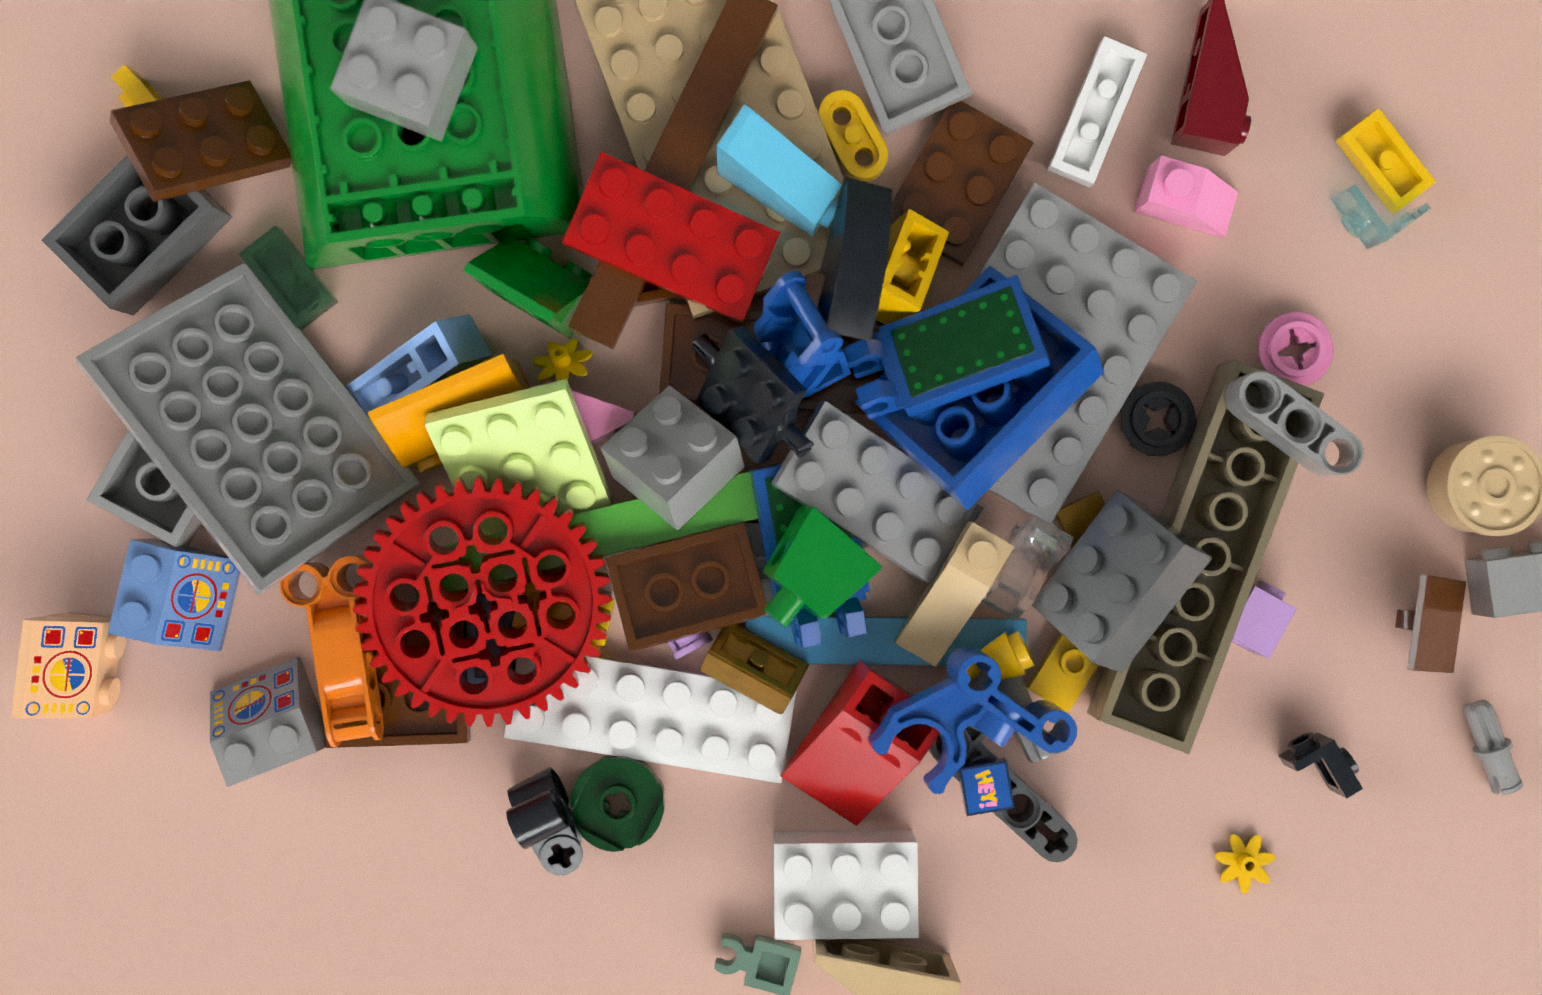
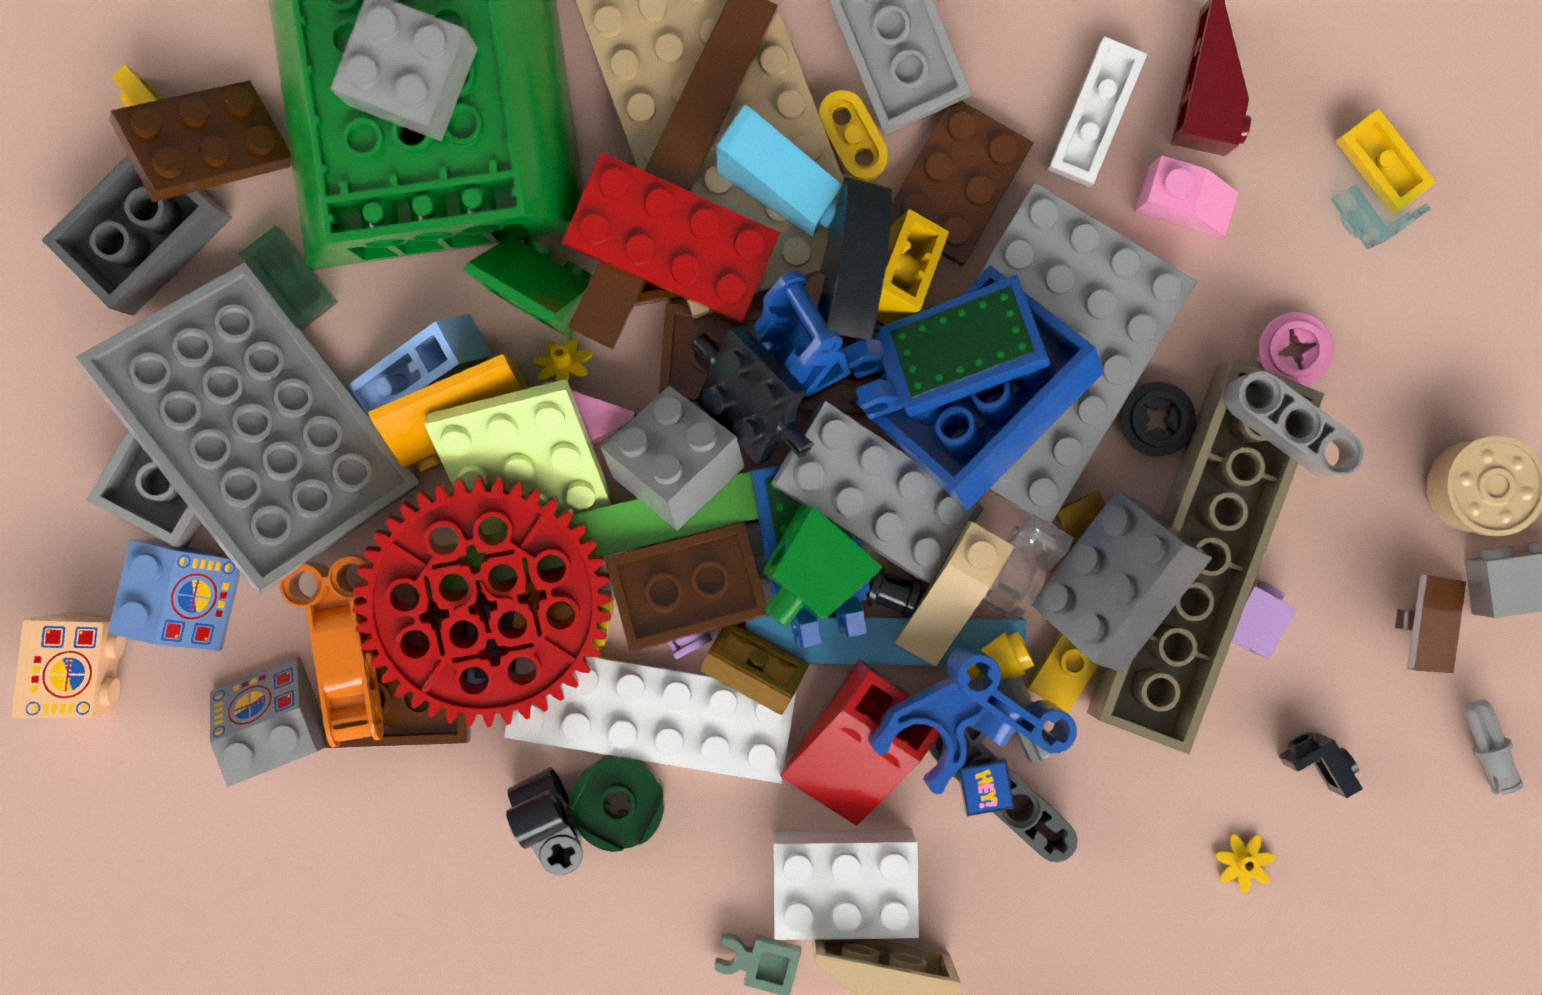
(894, 592): none -> black bush

